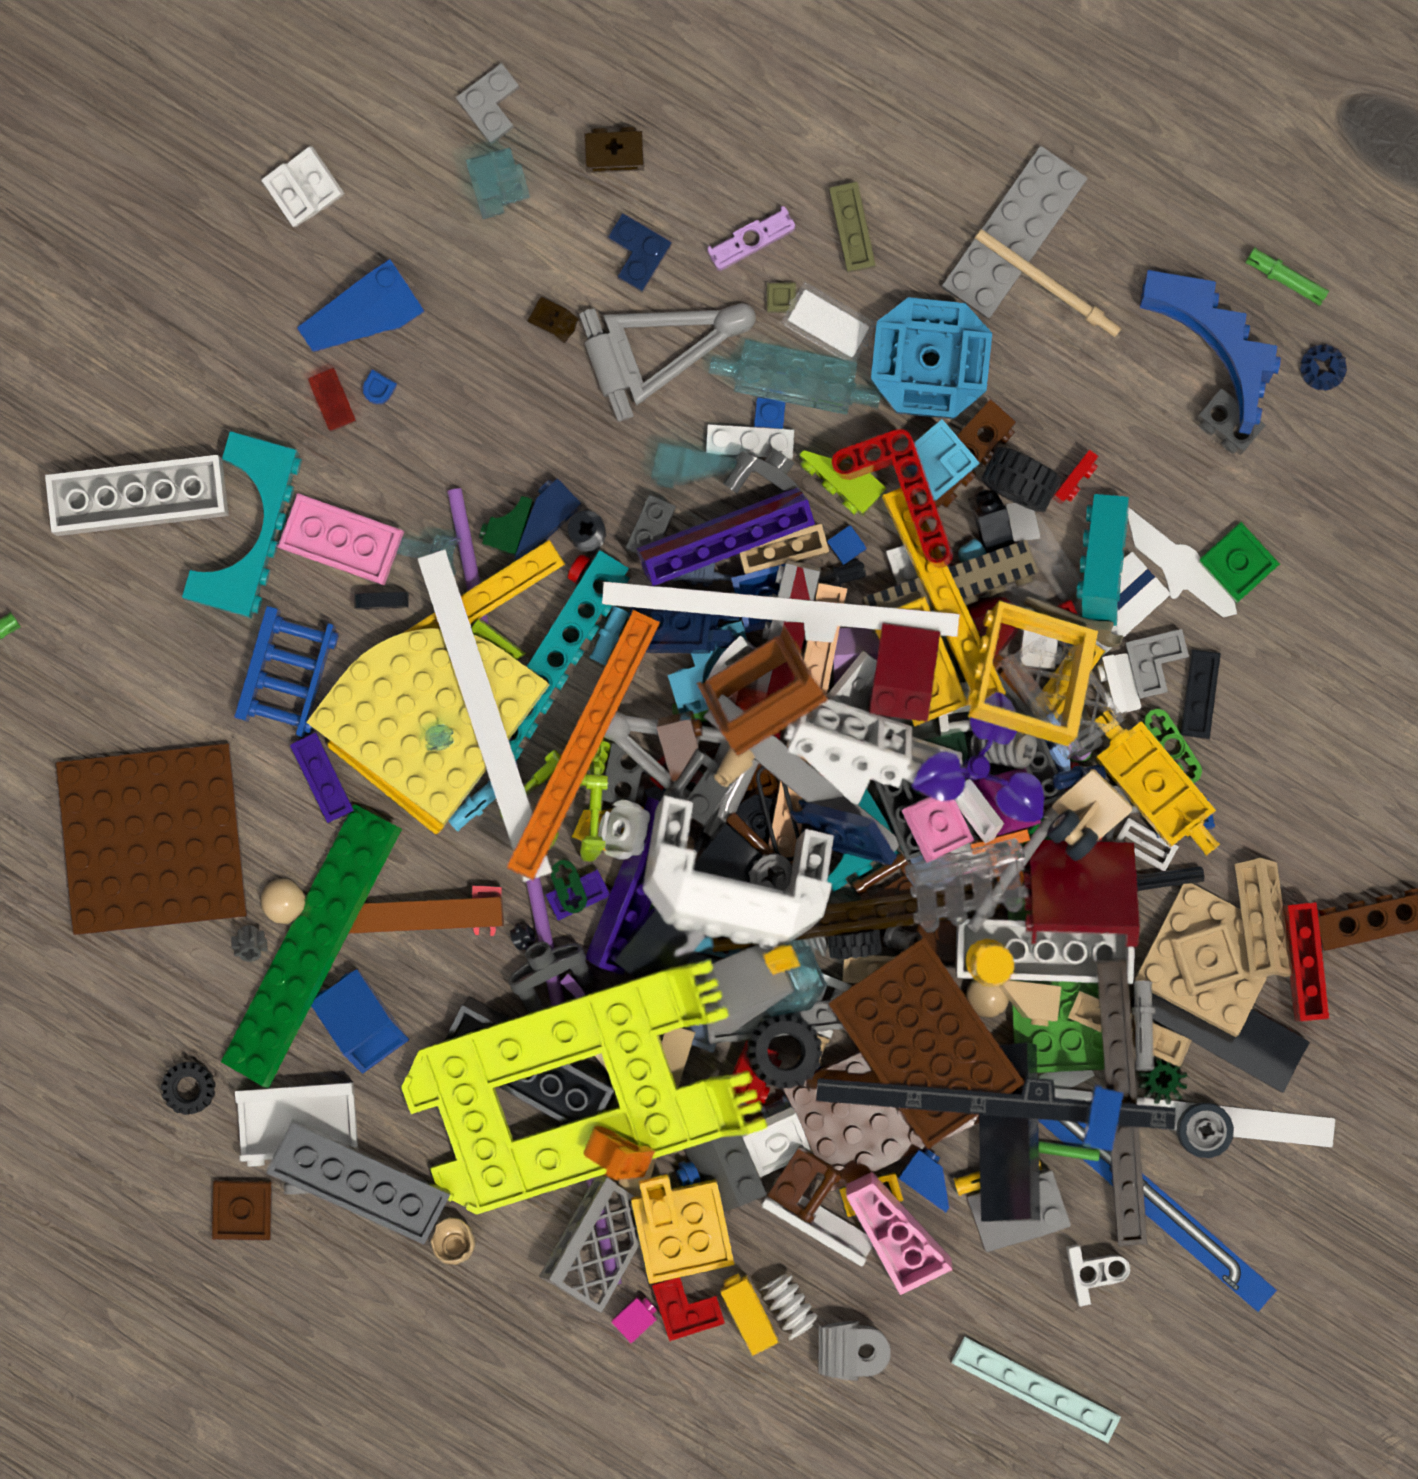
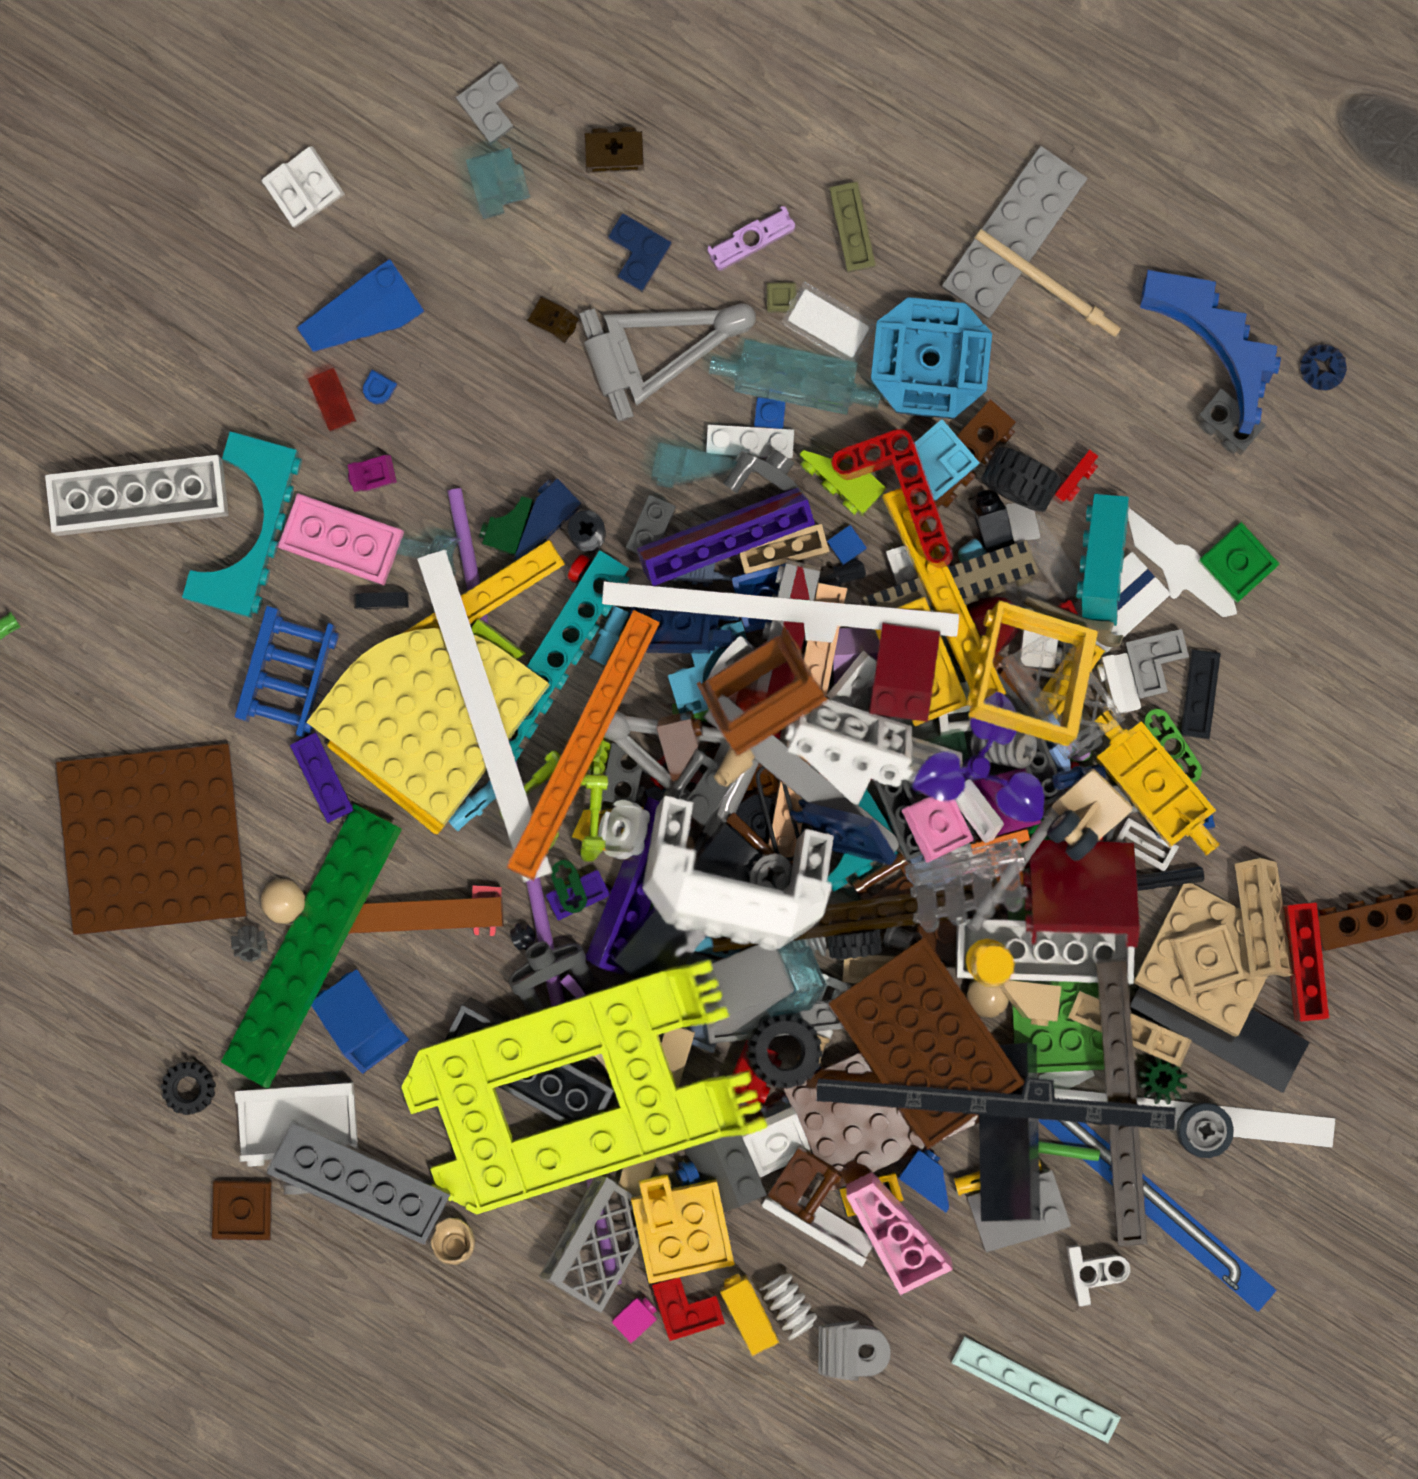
(371, 474): none -> magenta bracket
(438, 737): clear light blue plate -> none
(617, 1154): orange tile -> none
(781, 959): yellow plate -> none
(1102, 1119): blue panel -> none
(1143, 1025): light grey pin -> none
(1276, 270): bright green pin -> none

